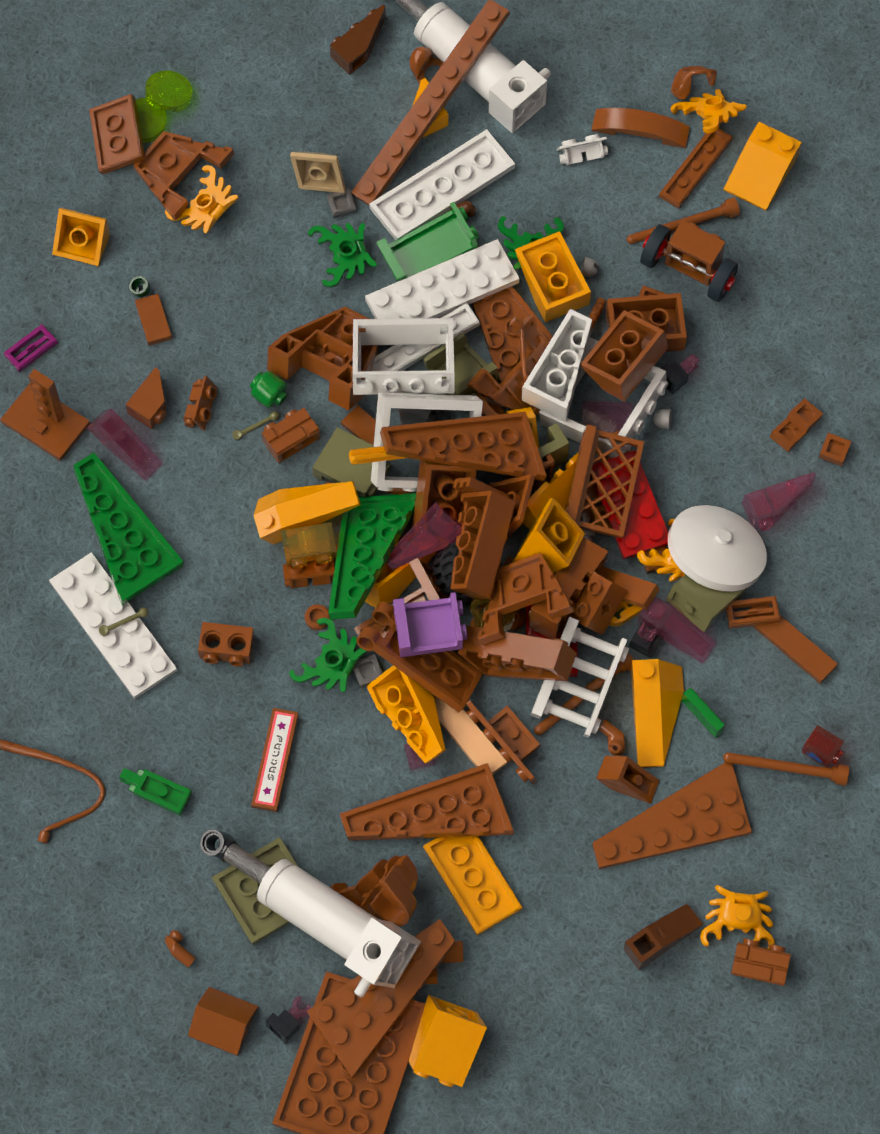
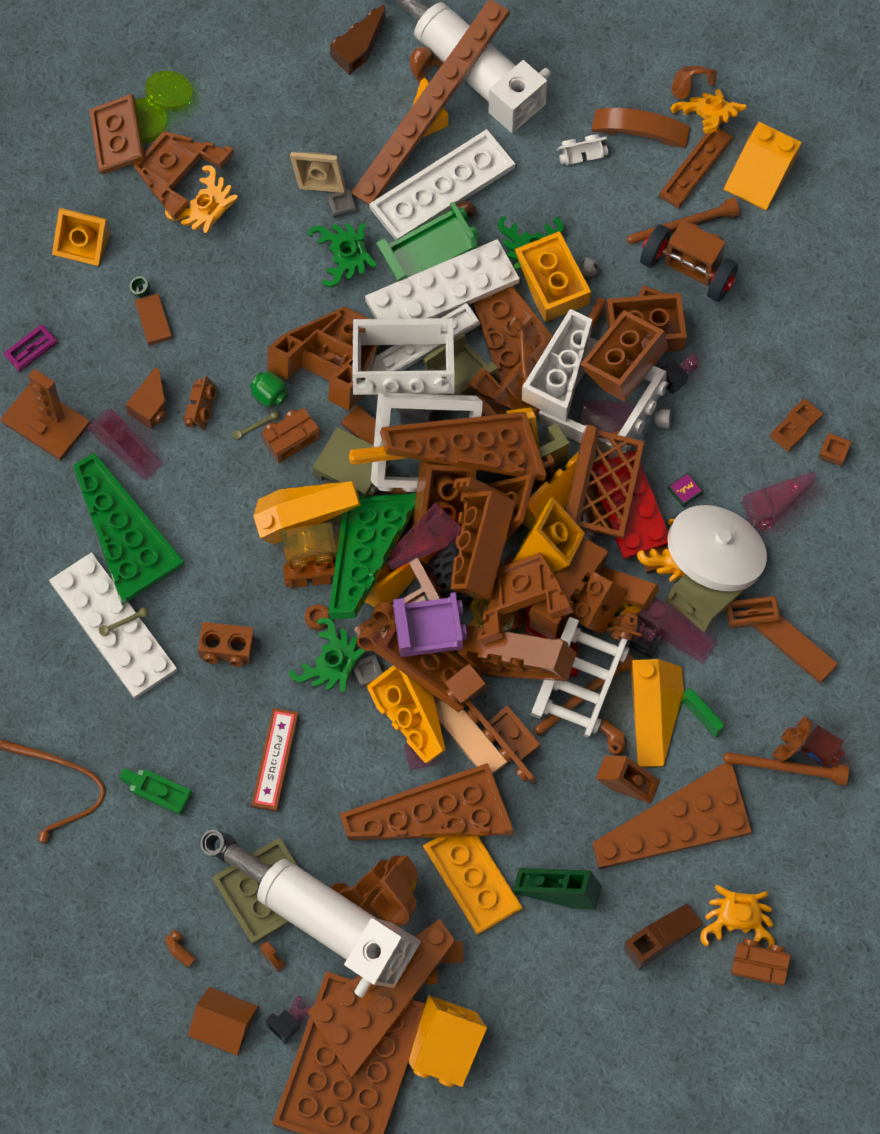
(268, 952): none -> dark orange tile
(466, 685): none -> dark orange slope
(559, 886): none -> dark green slope
(624, 627): none -> dark orange hinge
(685, 489): none -> magenta tile
(794, 739): none -> dark orange dish

